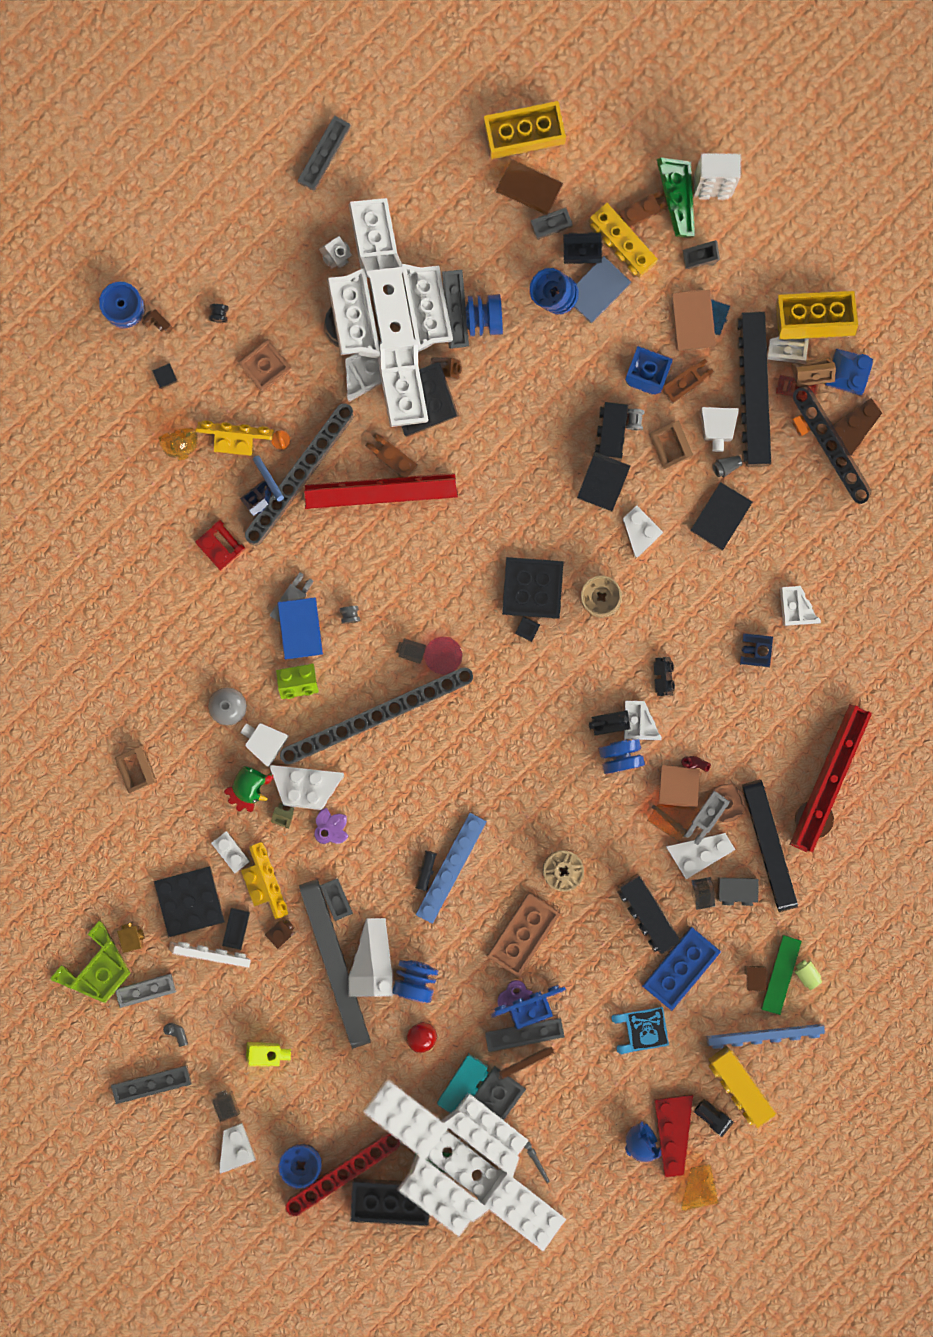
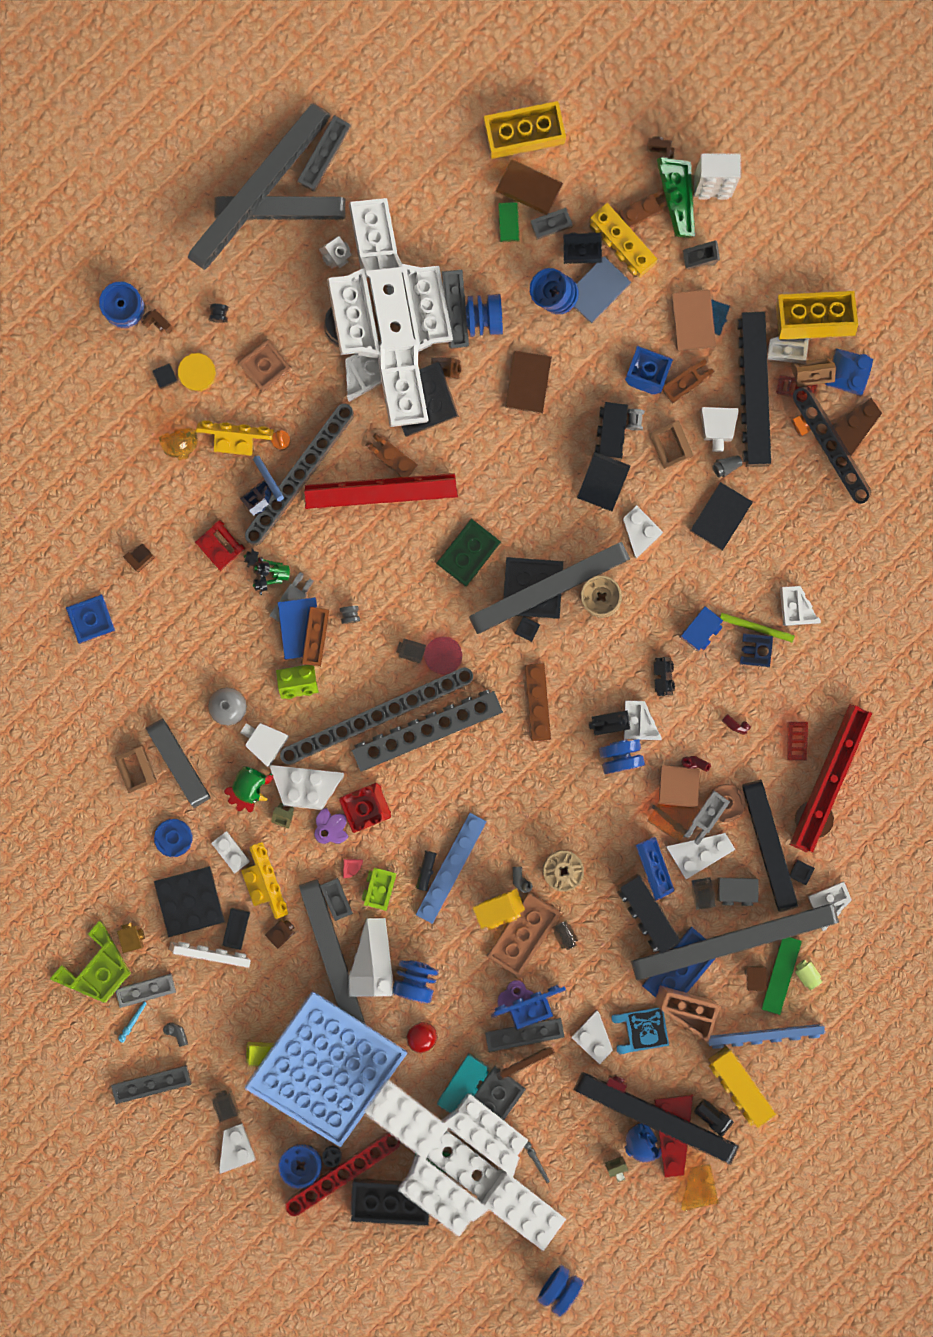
(90, 619): none -> blue tile
(126, 1031): none -> medium azure piece
(139, 558): none -> reddish brown panel
(173, 837): none -> blue tile
(178, 763): none -> dark grey beam
(196, 372): none -> yellow tile
(258, 186): none -> dark grey beam
(262, 568): none -> plant
(292, 208): none -> dark grey beam
(315, 636): none -> dark orange plate
(325, 1069): none -> light blue plate
(331, 1159): none -> black wheel
(351, 867): none -> coral tile
(361, 749): none -> dark grey brick
(365, 807): none -> red slope
(379, 889): none -> lime bracket
(468, 552): none -> dark green tile
(499, 908): none -> yellow brick
(508, 222): none -> green tile
(520, 882): none -> dark grey arm
(528, 382): none -> reddish brown tile
(538, 702): none -> dark orange plate
(549, 587): none -> dark grey beam
(560, 1290): none -> blue wheel
(565, 935): none -> clear smoke brick
(593, 1038): none -> white wing
(617, 1082): none -> dark red bracket
(617, 1167): none -> olive tile
(655, 868): none -> blue tile
(656, 1118): none -> black beam
(658, 144): none -> reddish brown bracket
(689, 1009): none -> nougat wedge
(701, 629): none -> blue brick
(735, 941): none -> dark grey beam
(736, 727): none -> dark red arm
(757, 627): none -> lime bar
(790, 725): none -> clear red slope
(801, 872): none -> black tile
(835, 894): none -> white wing

